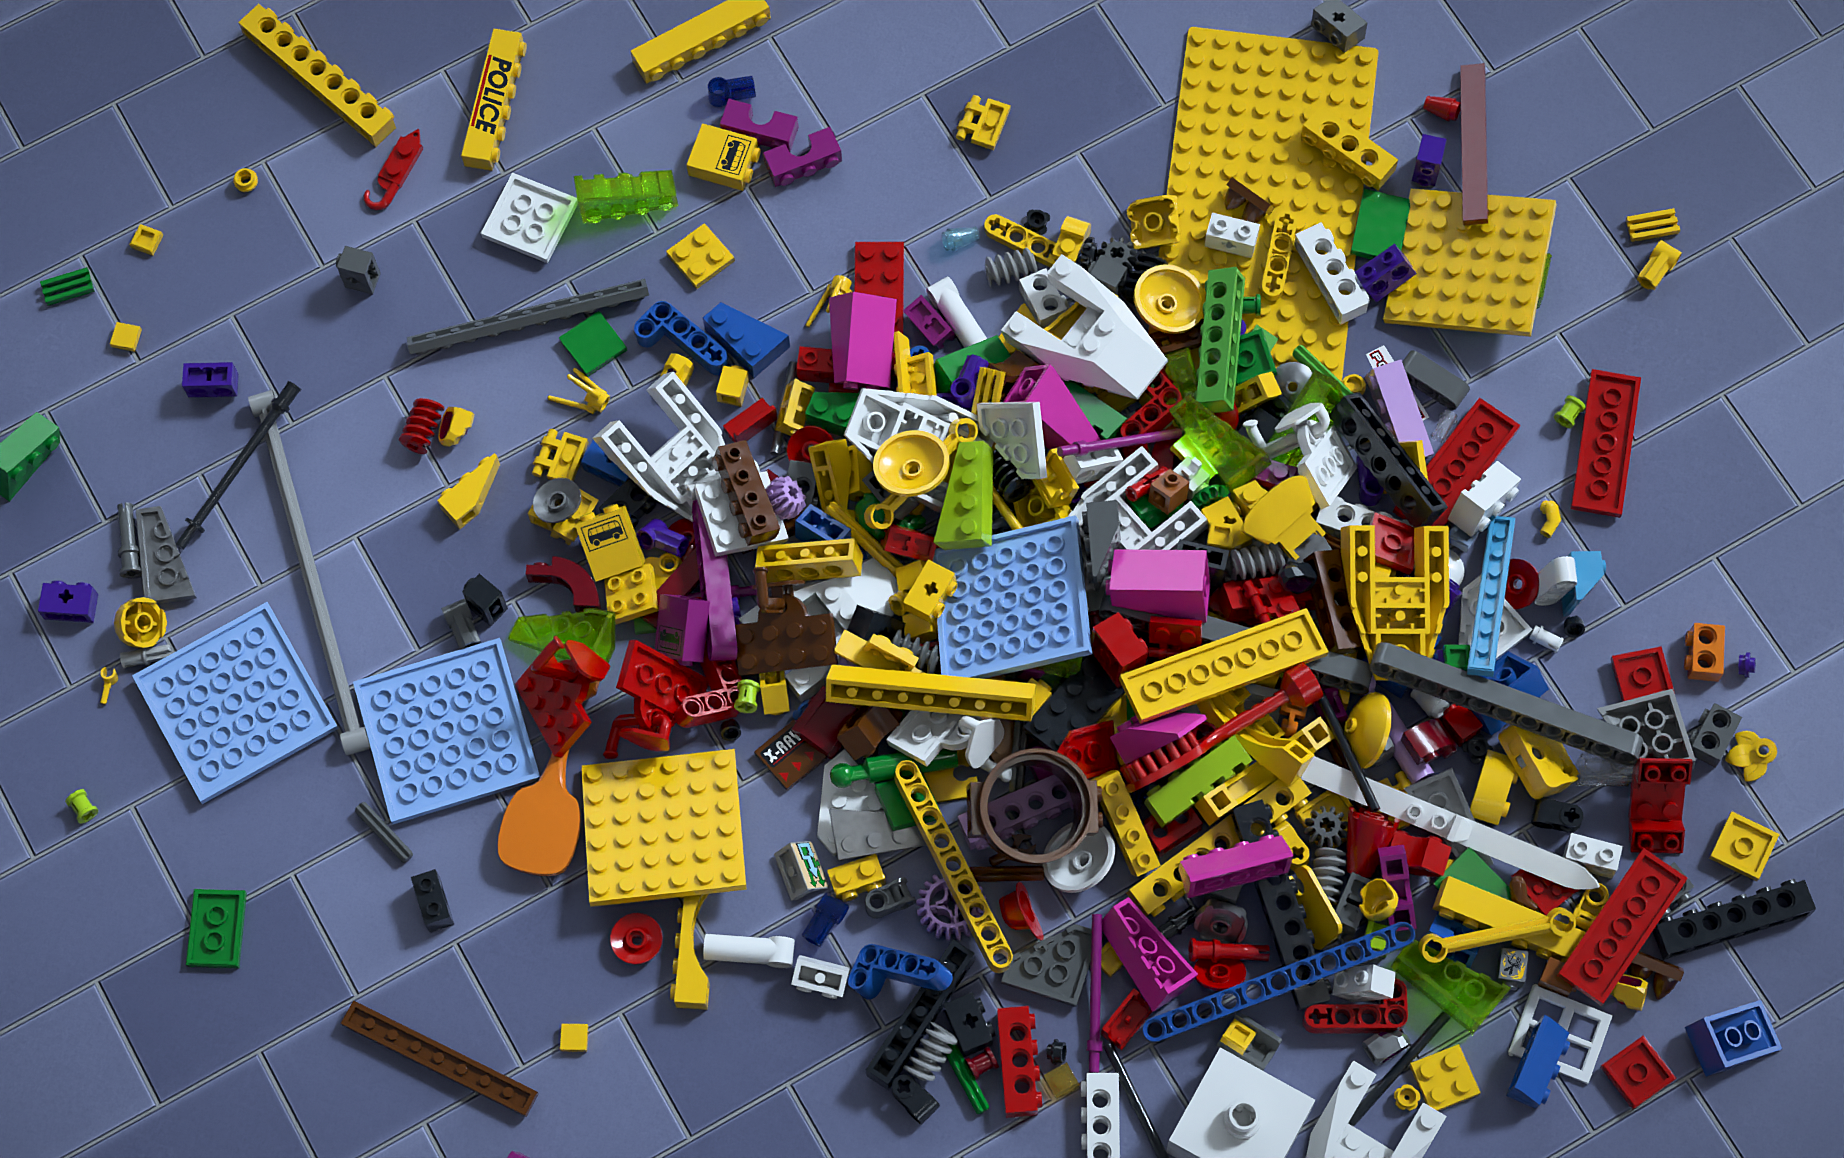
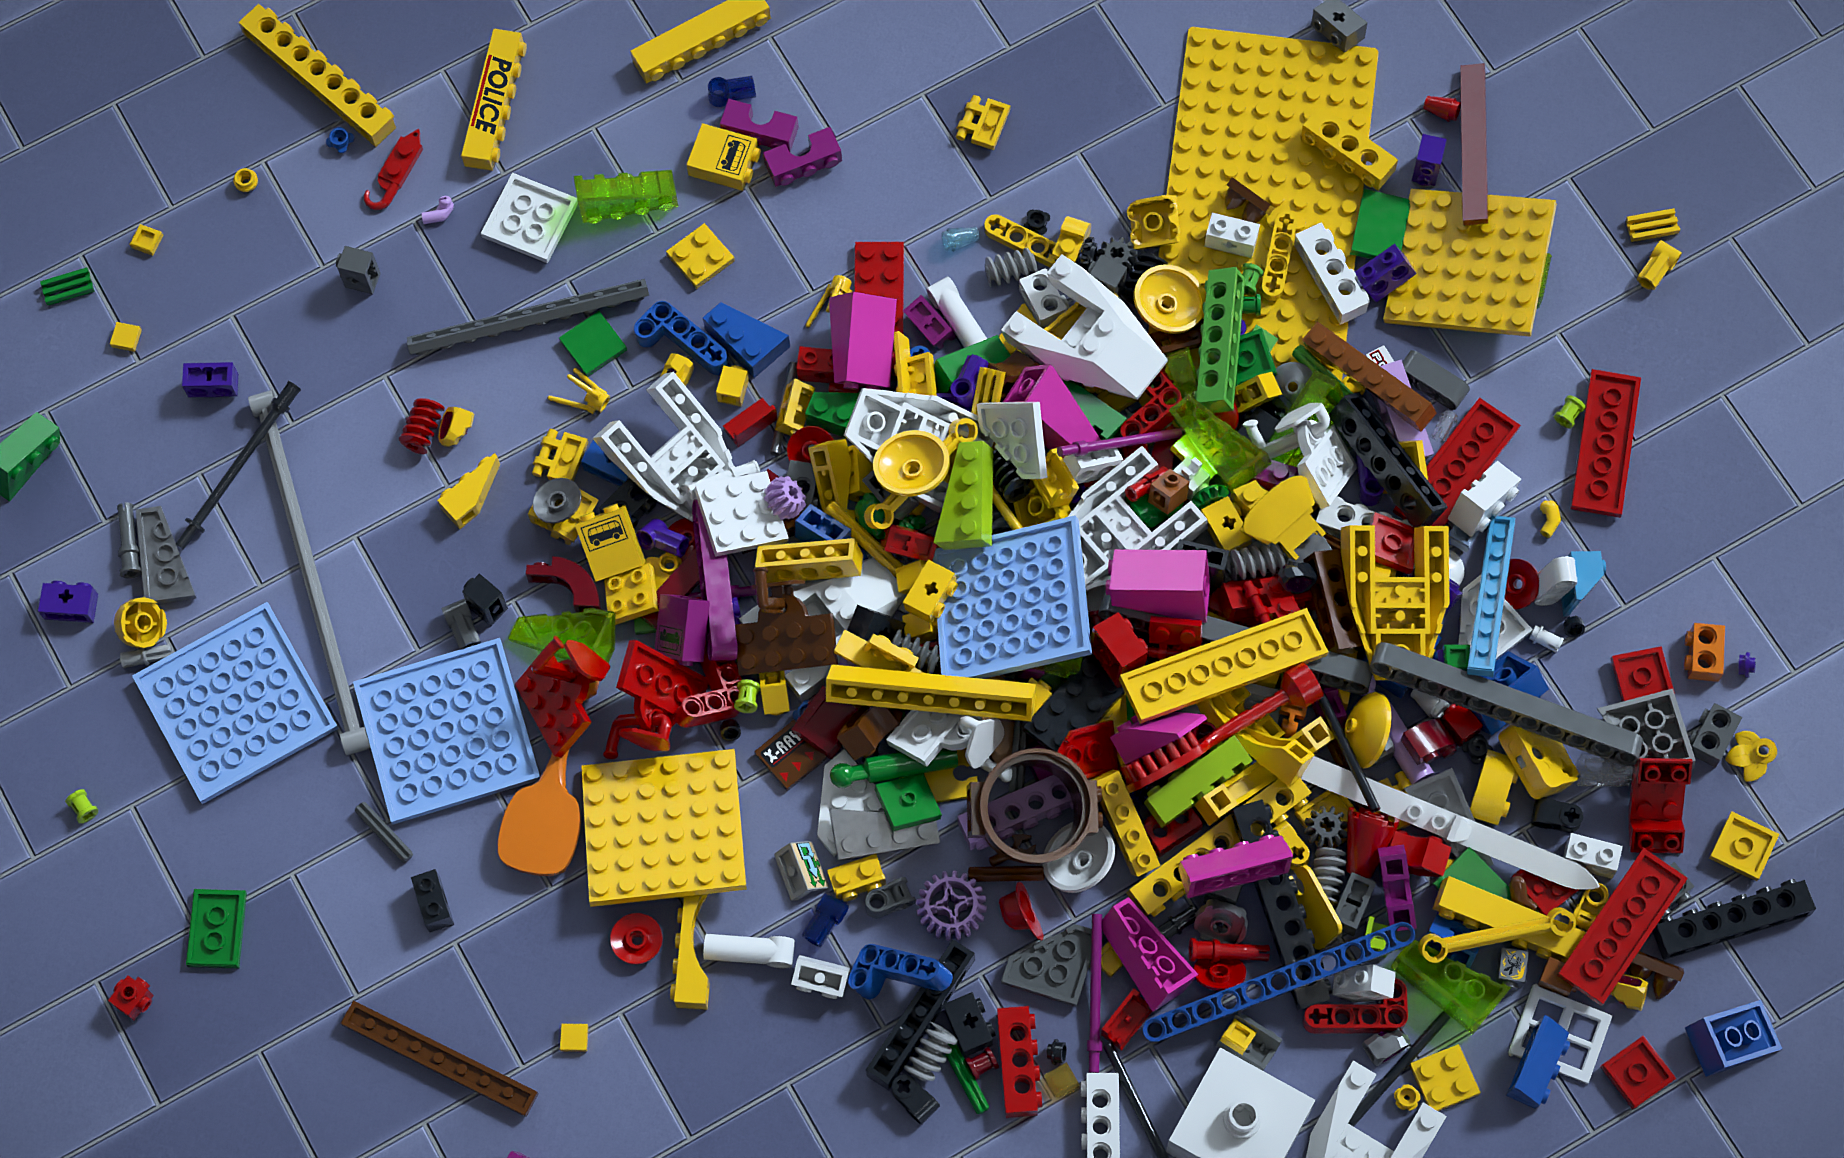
(108, 681): yellow hand -> none
(131, 996): none -> red brick
(336, 134): none -> blue plate
(441, 213): none -> lavender arm
(746, 493): reddish brown brick -> none
(896, 602): yellow bush -> none
(953, 878): yellow beam -> none
(1103, 527): dark grey slope -> none
(1221, 535): yellow tile -> none
(1254, 272): none -> bright green bush
(1378, 900): yellow hair -> none
(1382, 384): none -> dark orange arch

